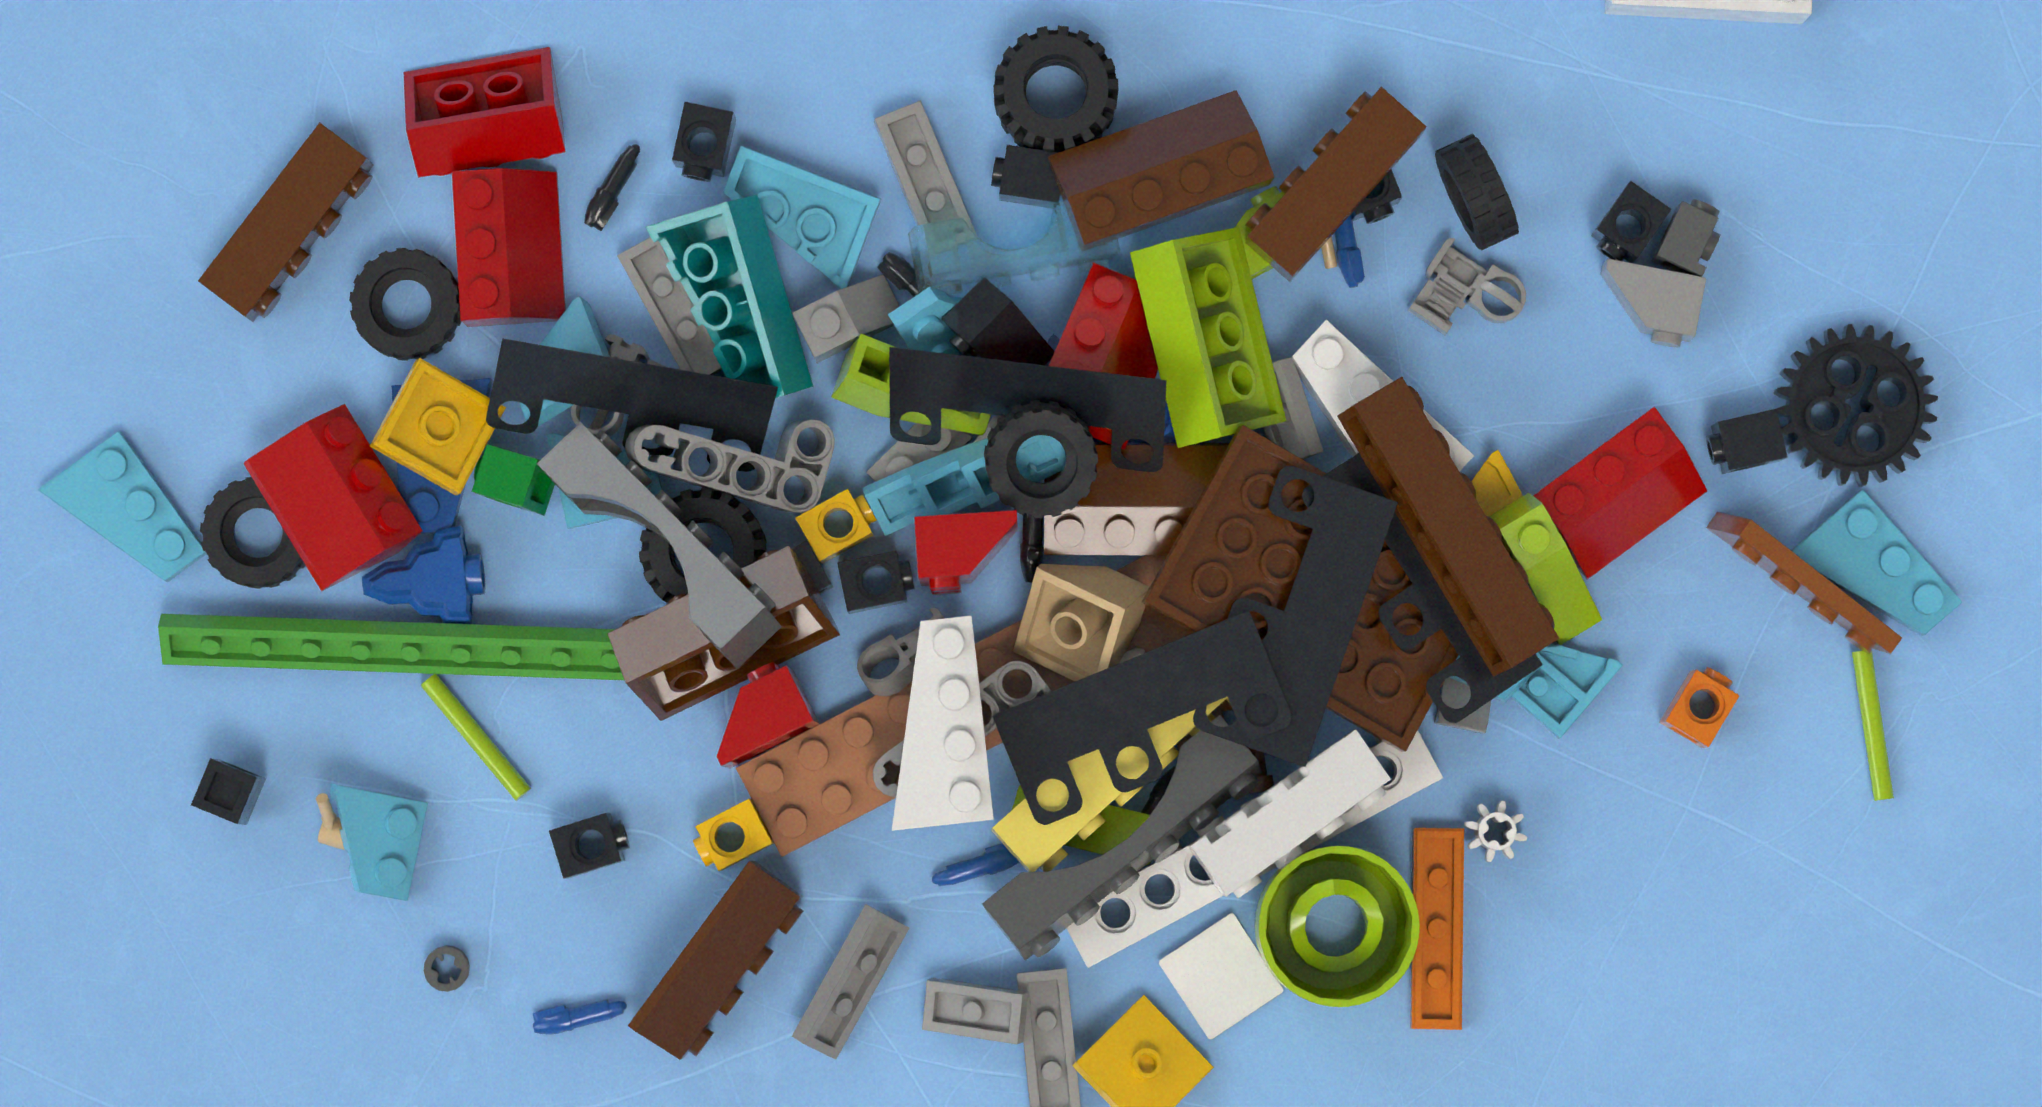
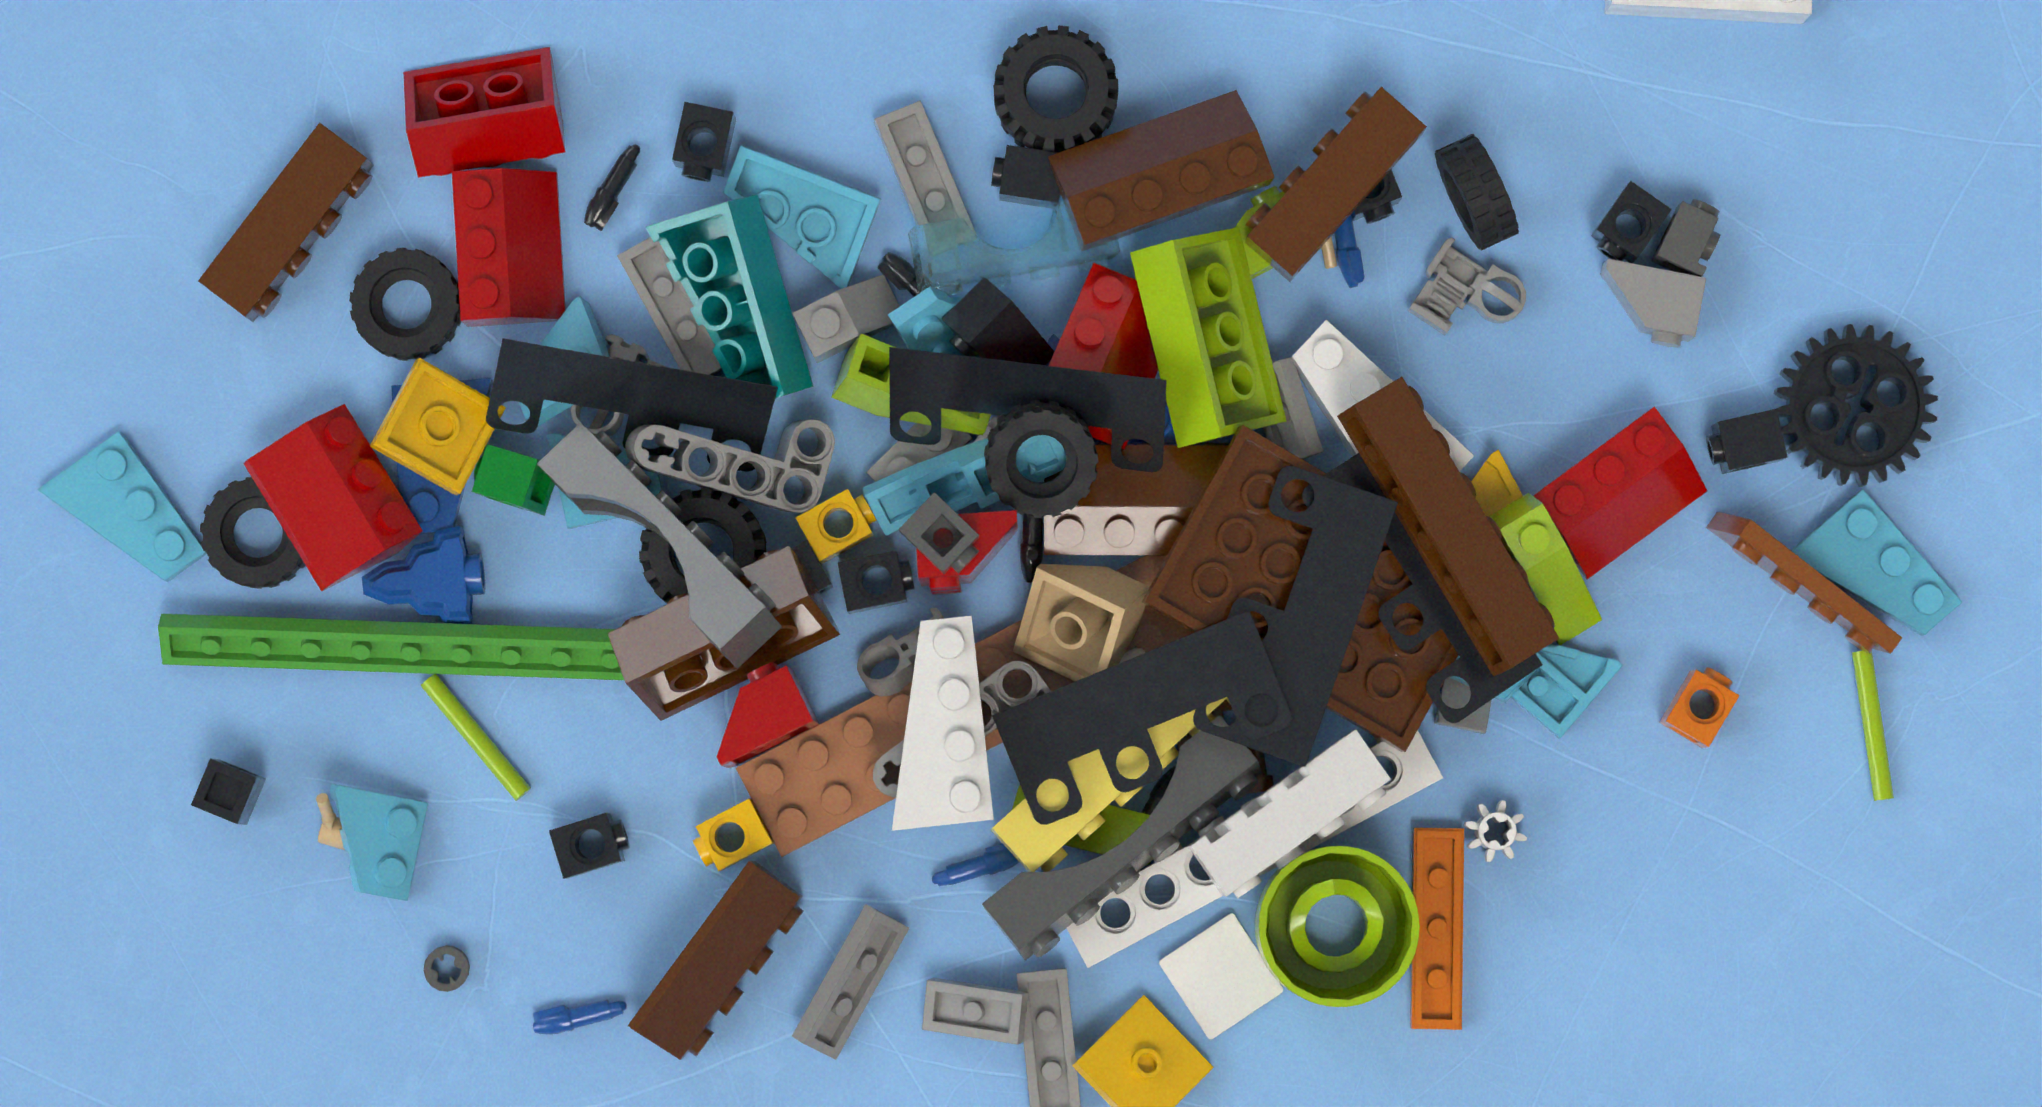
(937, 515): none -> dark grey brick

